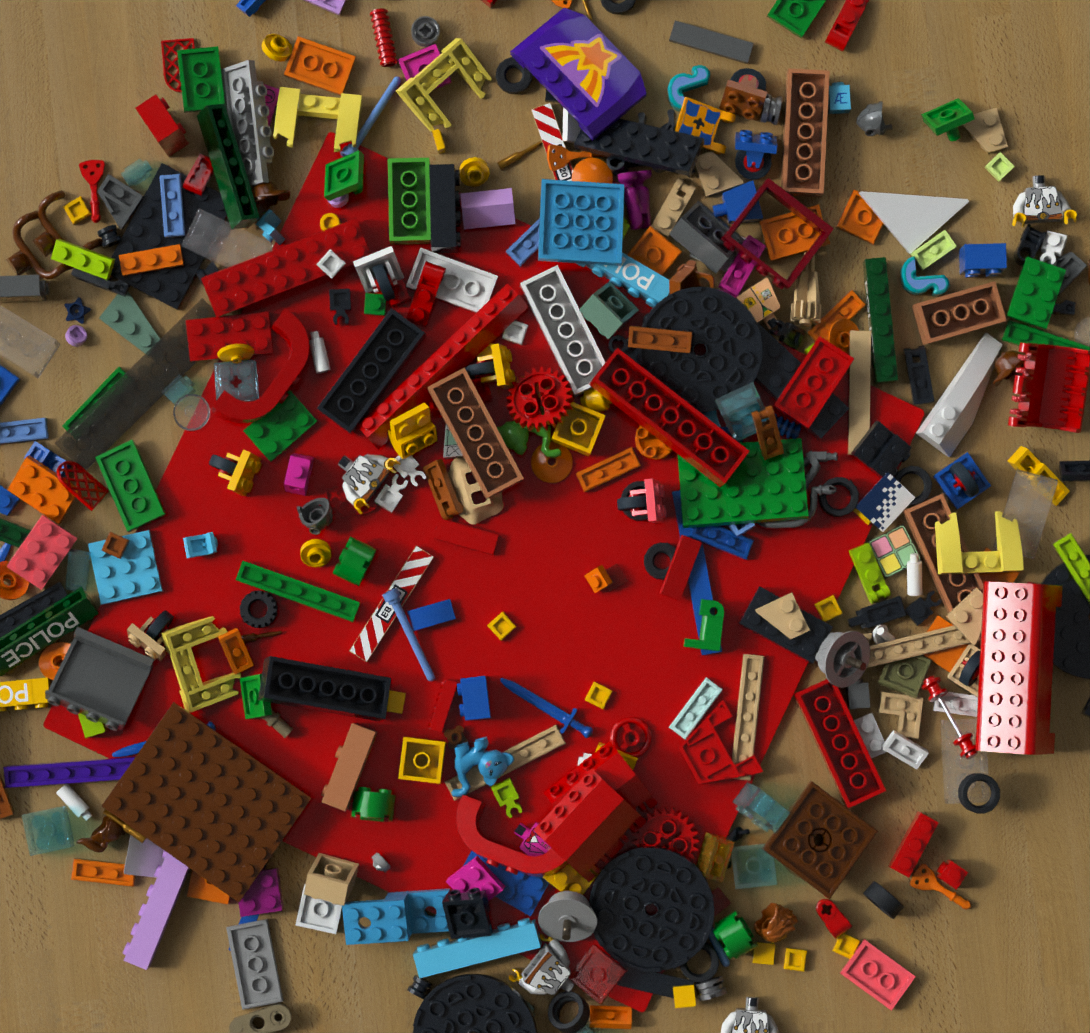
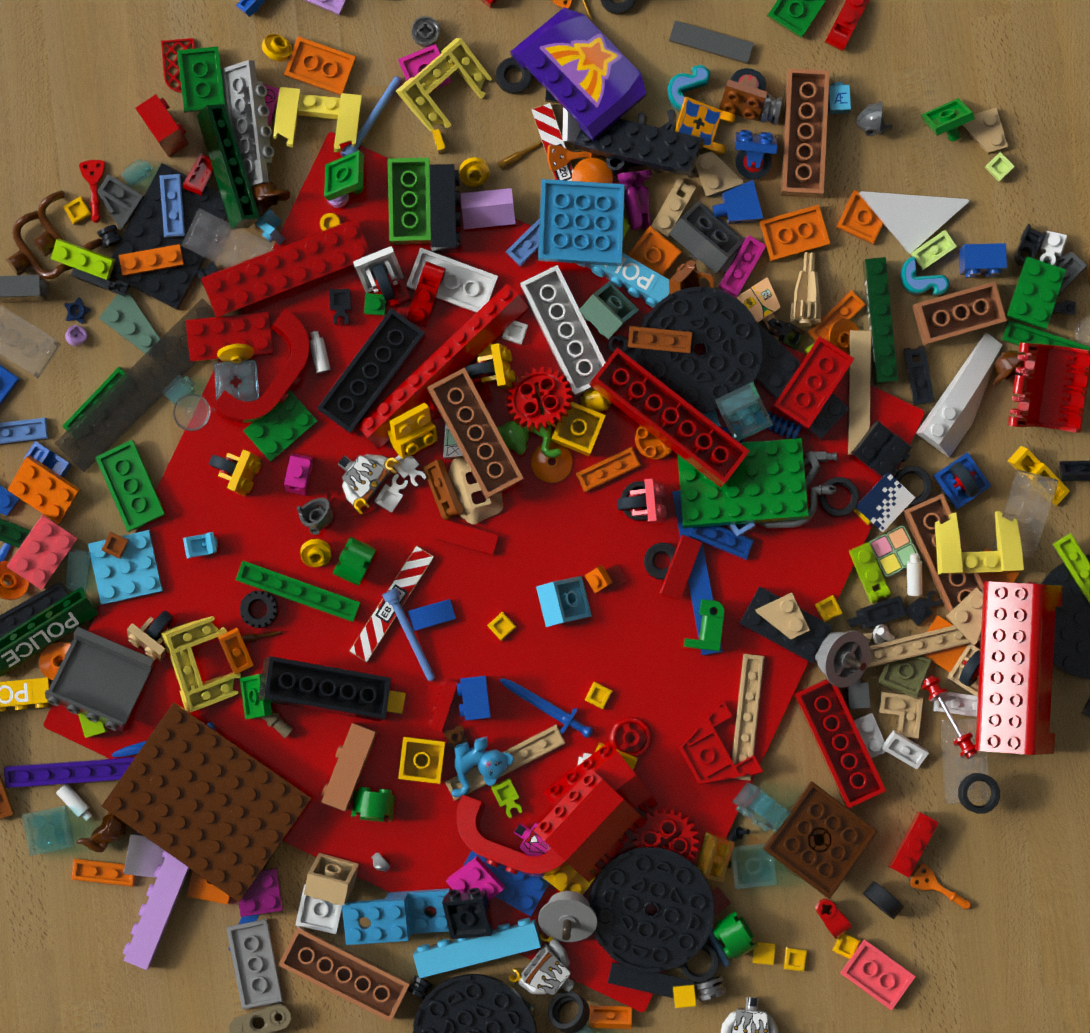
(72, 489): red window -> none
(127, 828): pearl gold piece -> none
(331, 263): white tile -> none
(344, 973): none -> nougat brick
(383, 37): red piece -> none
(563, 601): none -> medium azure slope
(597, 974): clear red plate -> none
(695, 708): light aqua tile -> none
(767, 433): dark orange plate -> none
(775, 923): dark orange hair -> none
(795, 207): dark red window -> none
(951, 873): red brick -> none
(1041, 205): torso -> none

